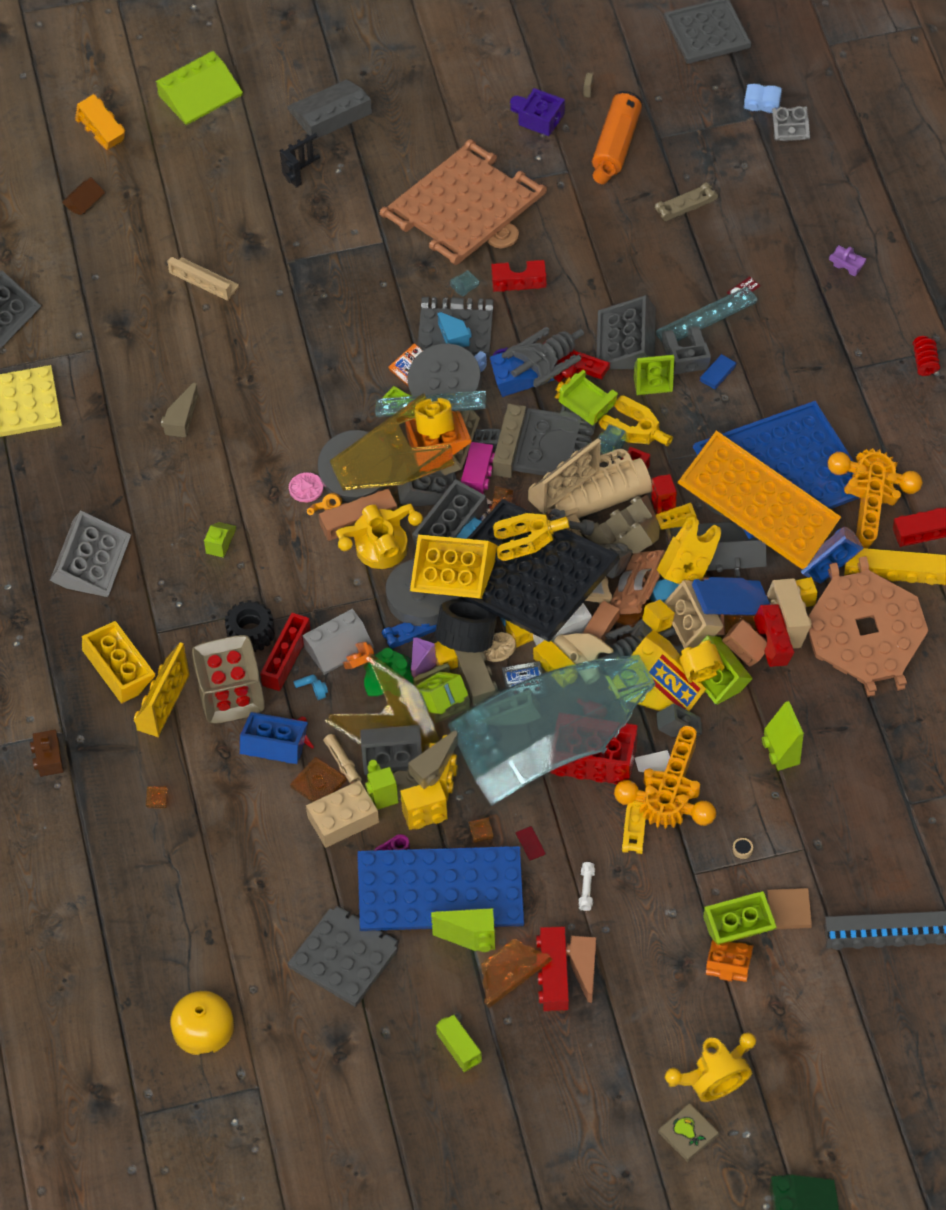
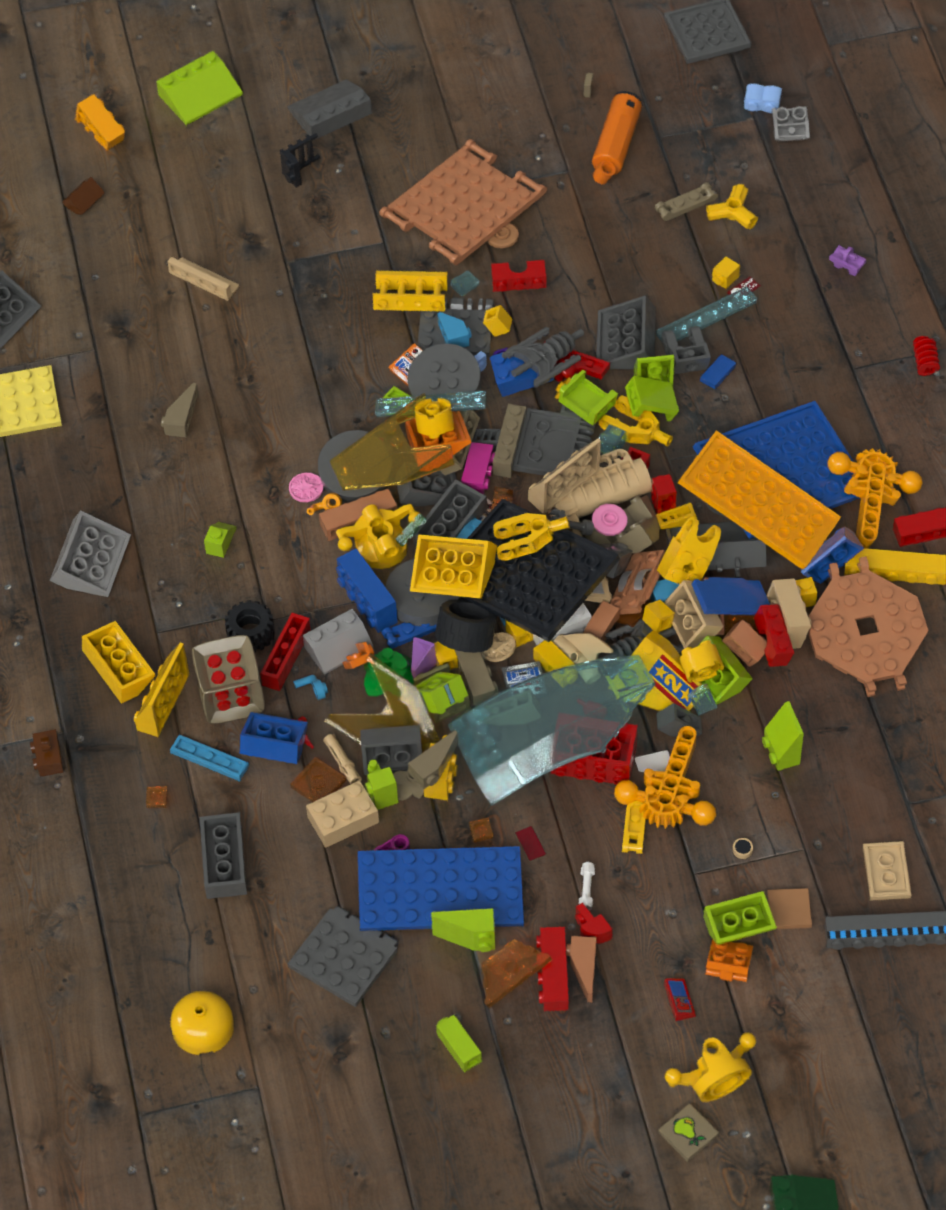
(209, 757): none -> dark azure tile
(223, 855): none -> dark grey brick
(366, 591): none -> blue brick
(410, 281): none -> yellow fence
(411, 529): none -> clear green axle
(423, 806): yellow brick -> none
(497, 320): none -> yellow brick
(539, 111): dark purple brick -> none
(592, 926): none -> red brick
(609, 519): none -> bright pink wheel
(651, 396): none -> lime panel
(679, 998): none -> slope
(702, 699): none -> clear light blue tile
(725, 272): none -> yellow brick
(733, 208): none -> yellow piece
(886, 870): none -> tan tile

